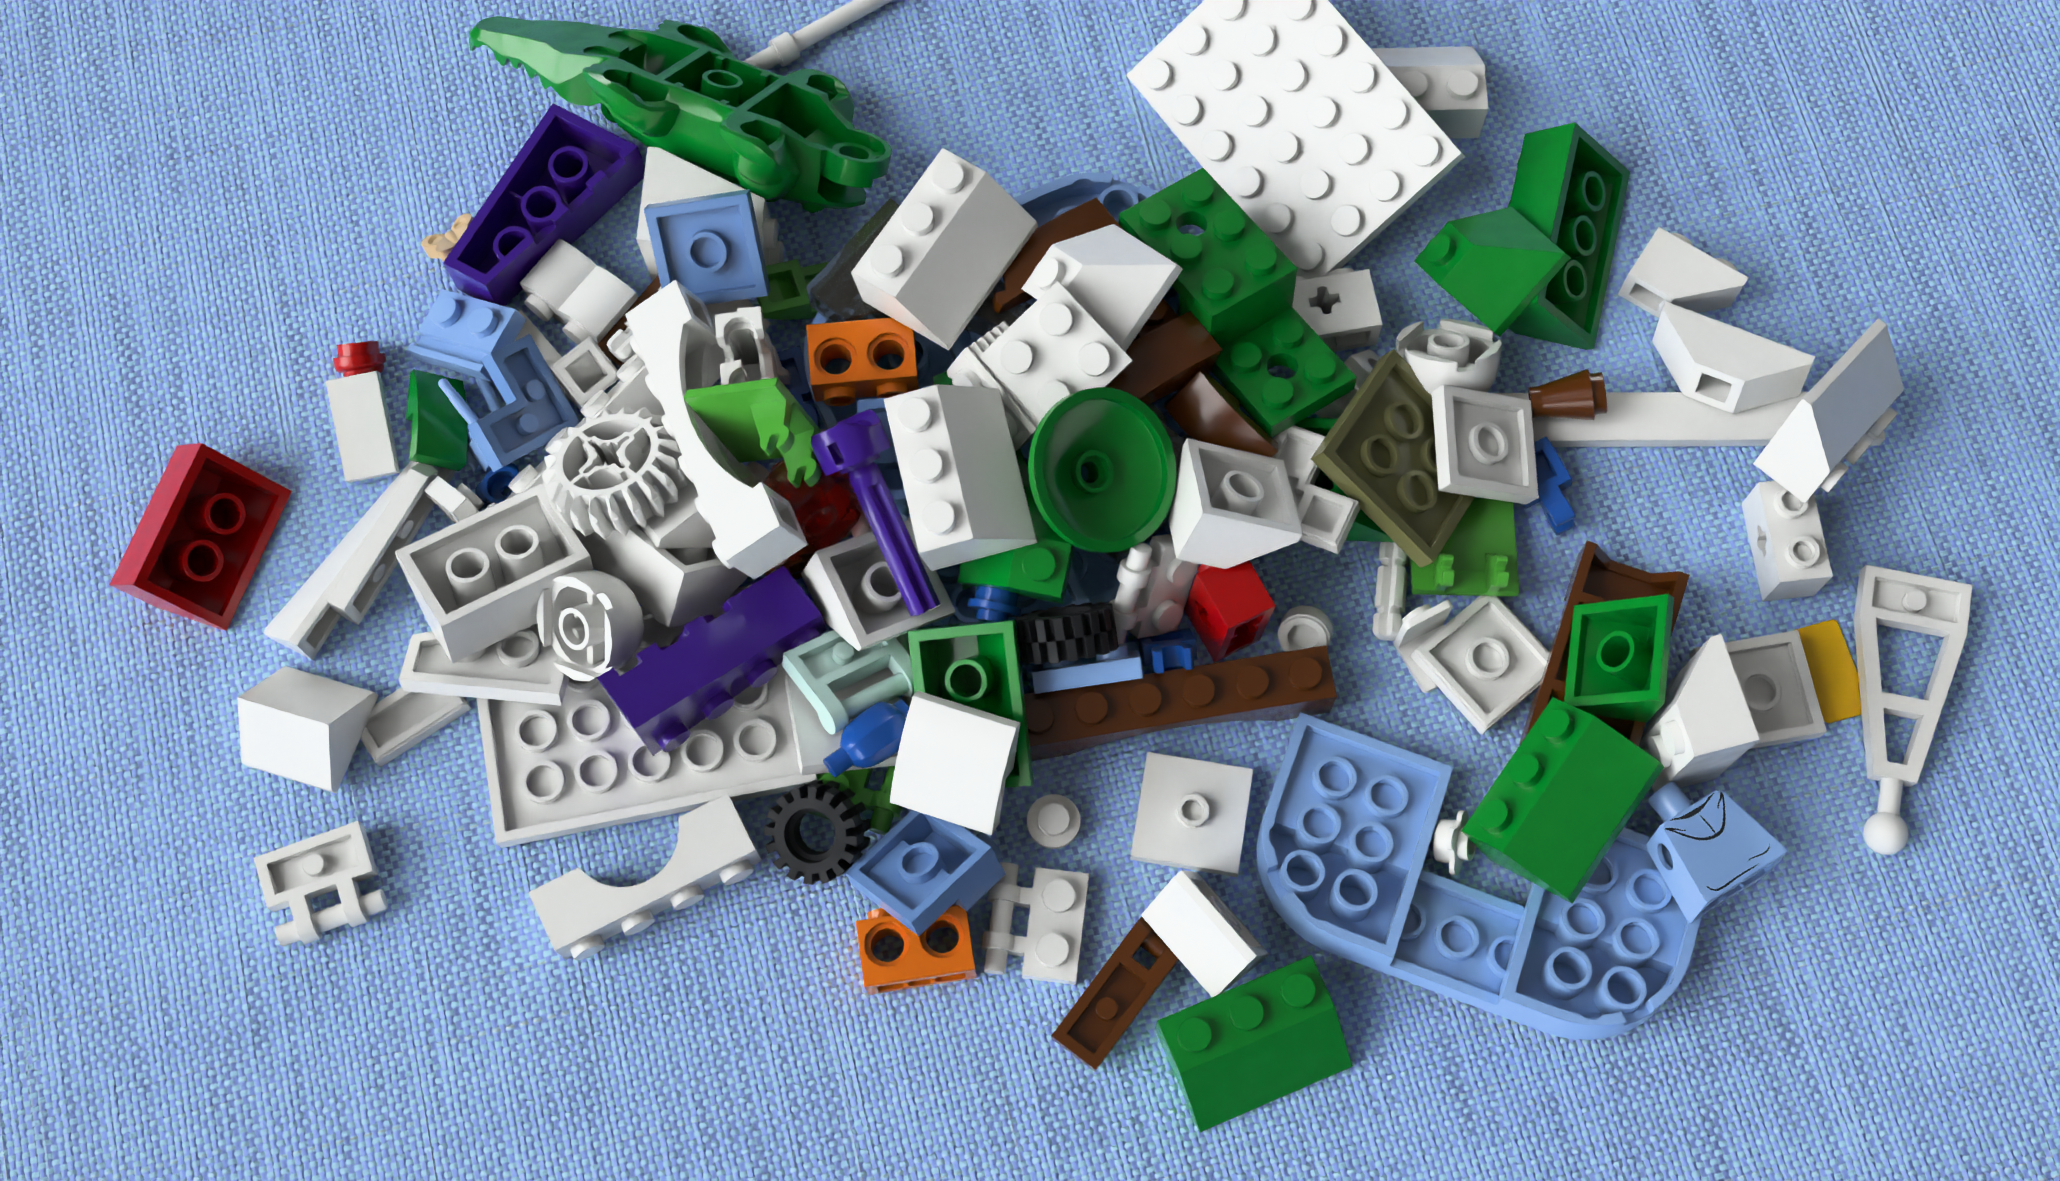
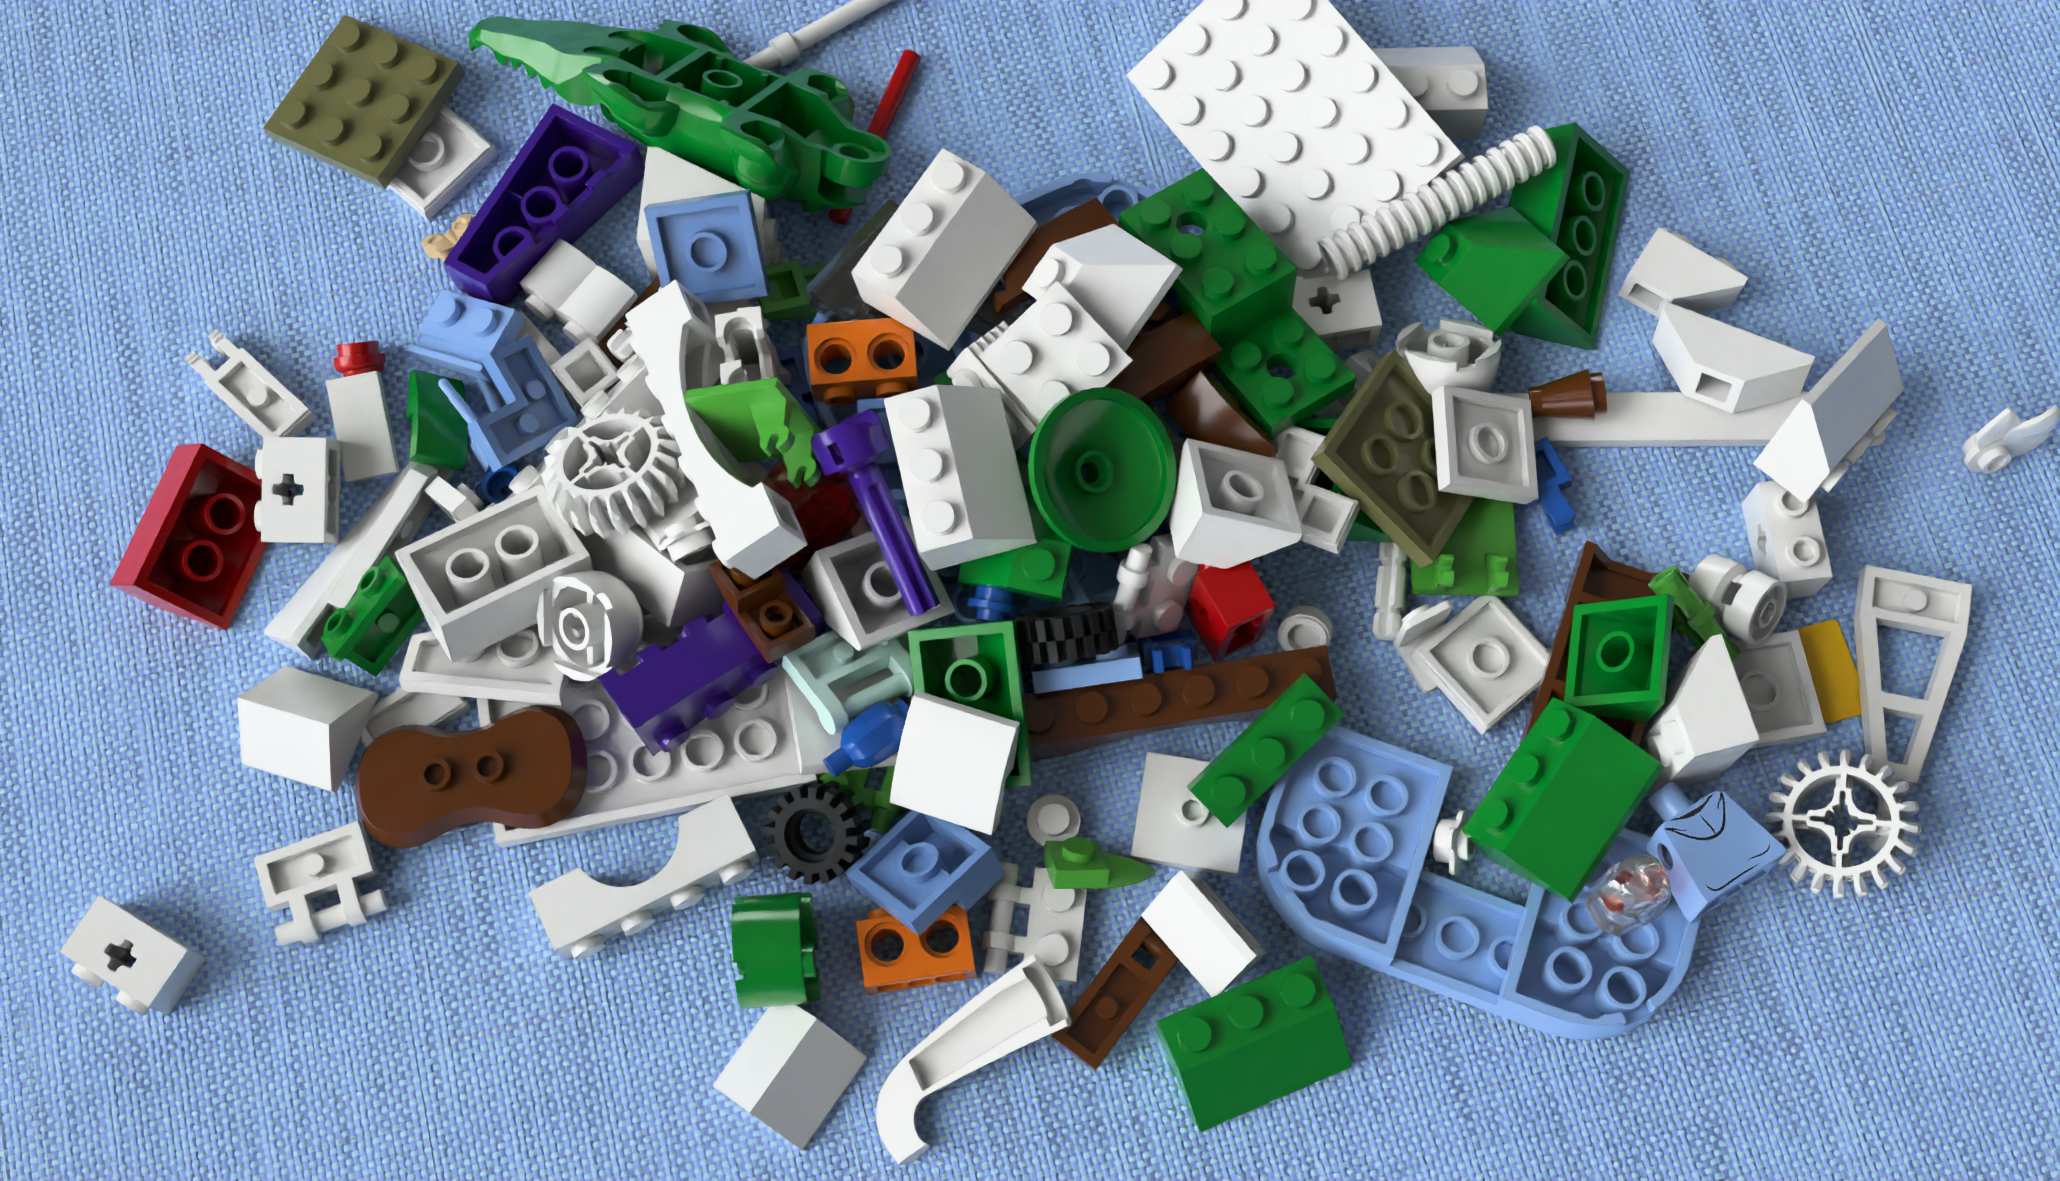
(105, 940): none -> white brick
(252, 391): none -> white hinge
(308, 516): none -> white brick
(364, 101): none -> olive plate
(374, 619): none -> green bracket
(442, 163): none -> white tile
(511, 772): none -> reddish brown plate
(686, 539): none -> white plate
(764, 610): none -> reddish brown slope
(775, 950): none -> green brick
(790, 1072): none -> white slope
(886, 111): none -> red bar
(994, 1023): none -> white animal
(1083, 865): none -> bright green plate
(1265, 750): none -> green plate
(1438, 201): none -> white piece
(1629, 895): none -> clear rock
(1691, 614): none -> bright green pin
(1744, 602): none -> white wheel
(1868, 824): none -> white gear
(2007, 438): none -> white plate

